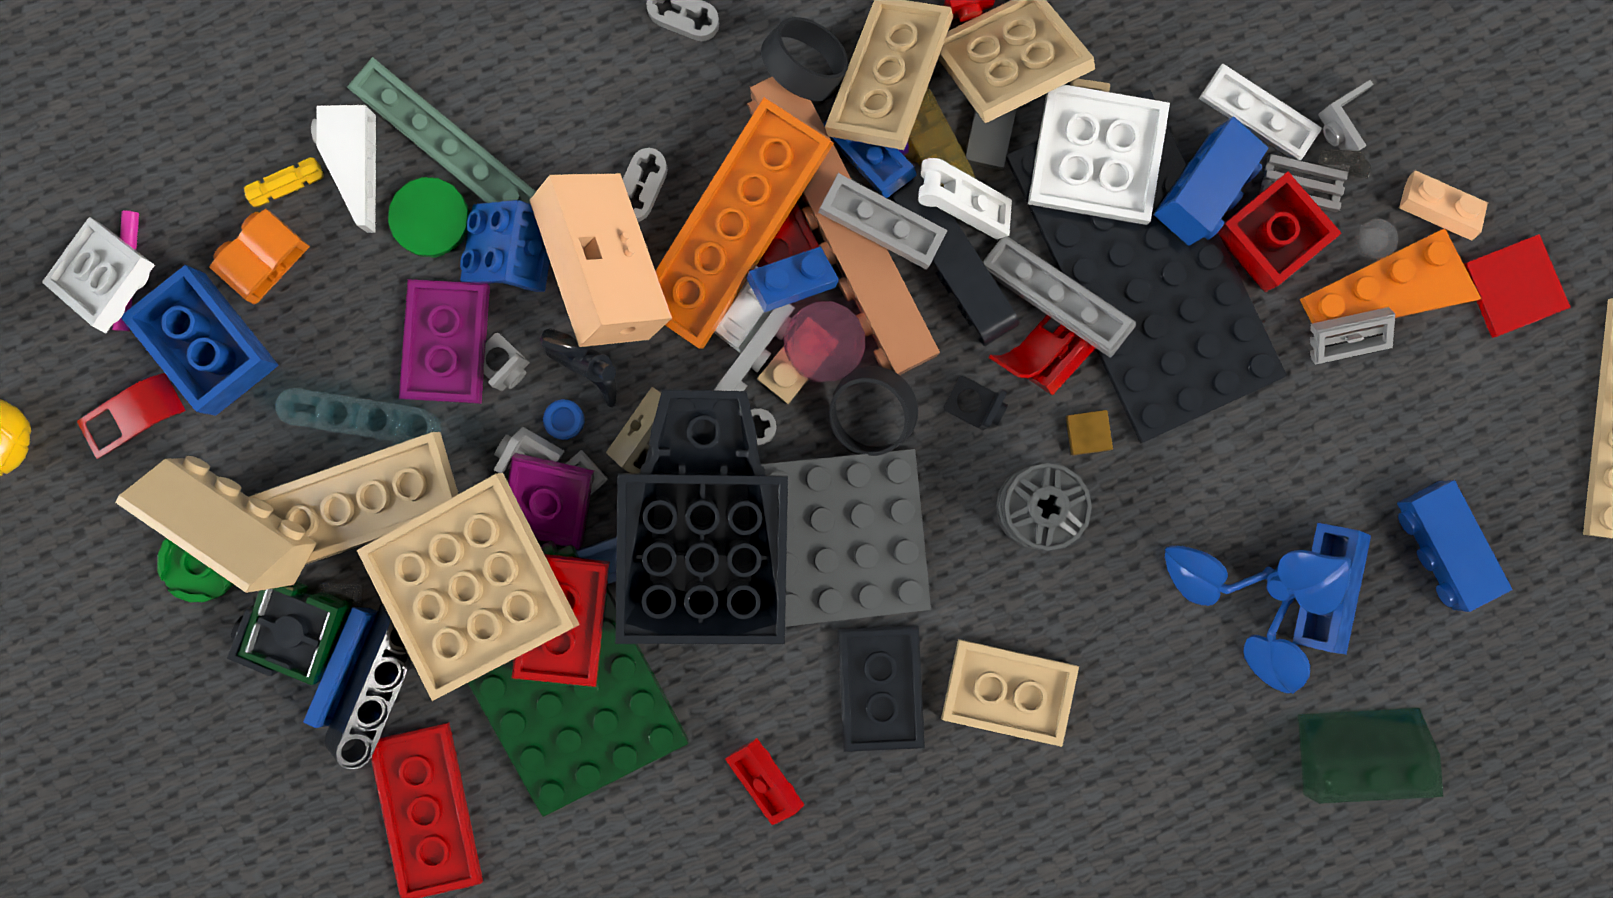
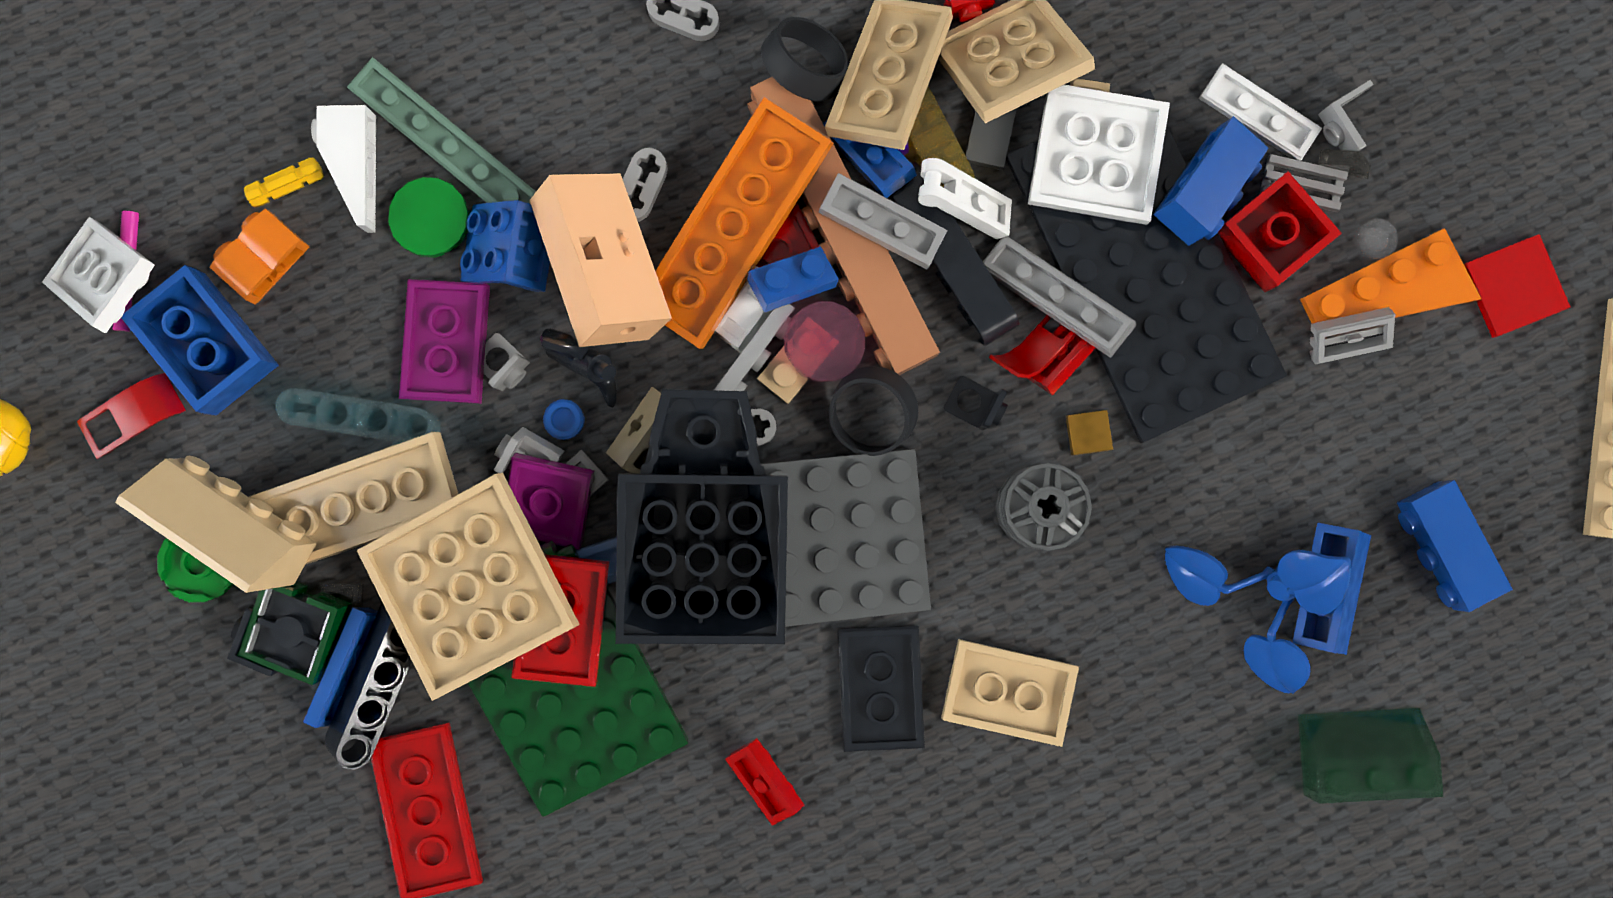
(1443, 205): light nougat plate -> none

